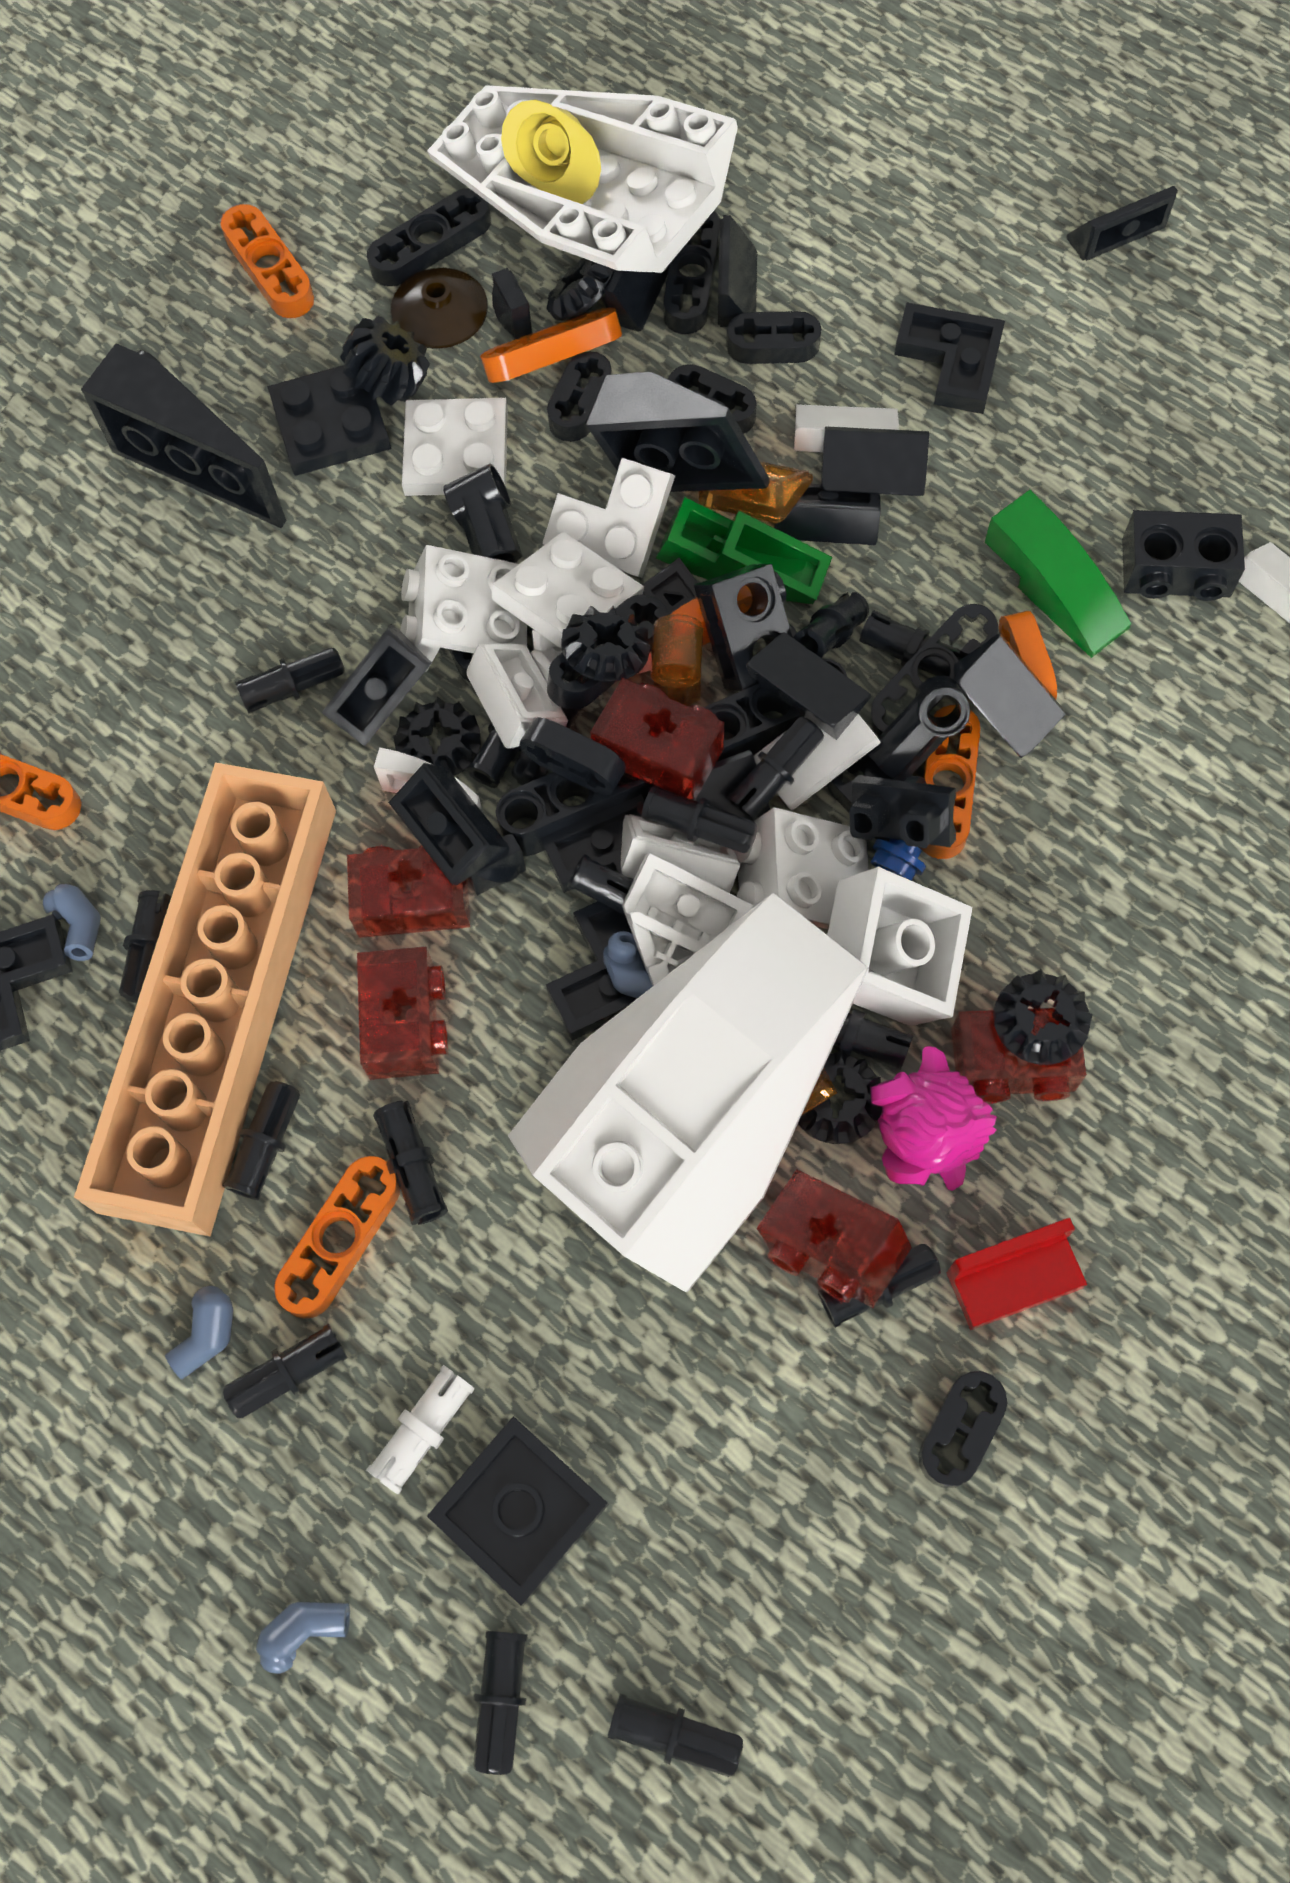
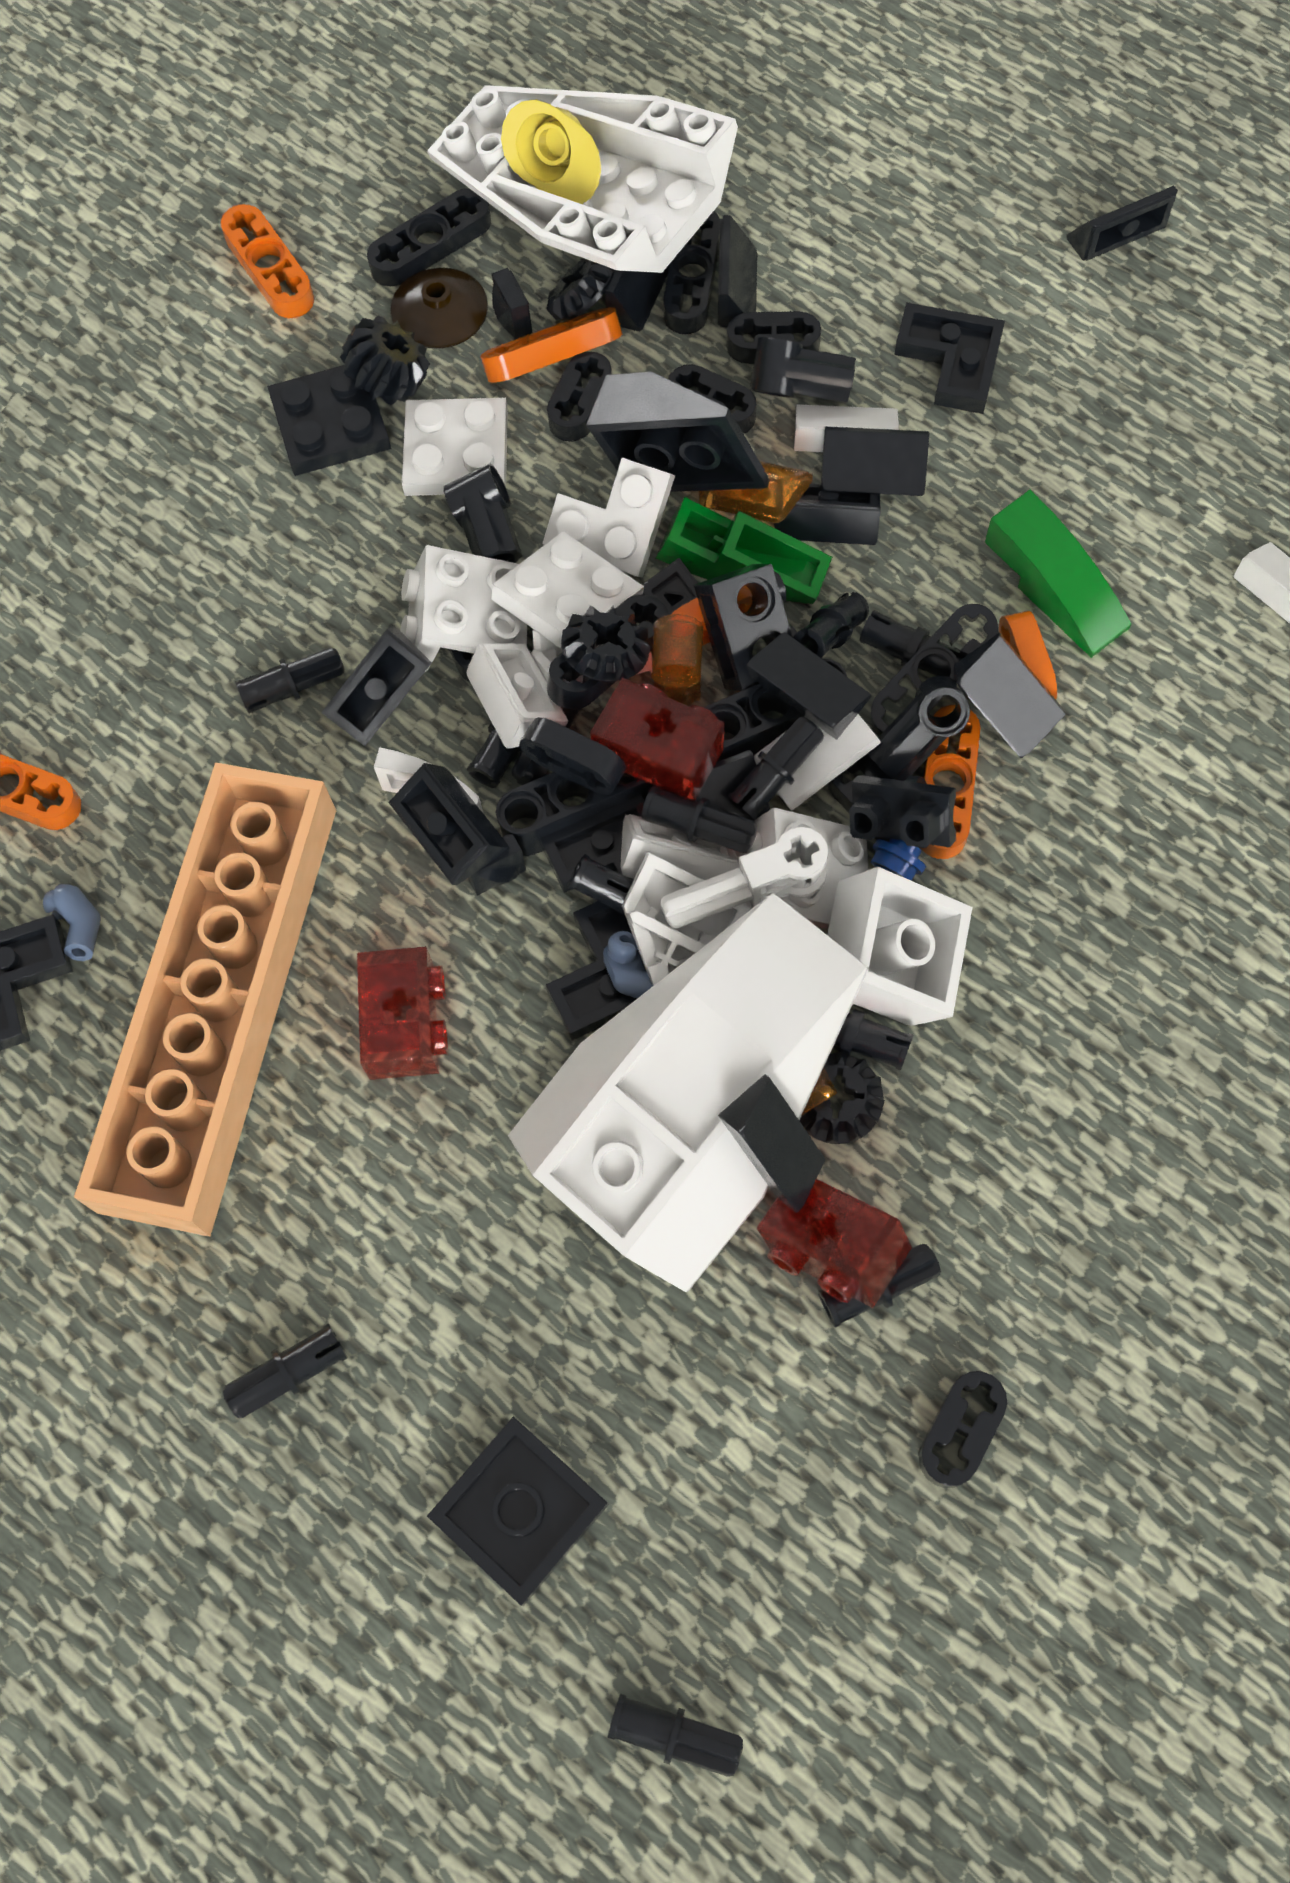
(142, 942): black axle -> none
(170, 431): black slope -> none
(209, 1331): sand blue arm -> none
(262, 1140): black axle -> none
(294, 1626): sand blue arm -> none
(300, 1267): orange beam -> none
(380, 898): clear red brick -> none
(410, 1162): black pin -> none
(420, 1429): white pin -> none
(454, 751): black gear -> none
(499, 1703): black axle -> none
(757, 877): none -> white connector
(775, 1142): none -> black slope
(788, 369): none -> black piece
(931, 1123): dark pink hair -> none
(996, 1074): clear red brick -> none
(1016, 1274): red panel -> none
(1054, 1042): black gear -> none
(1183, 545): black brick -> none

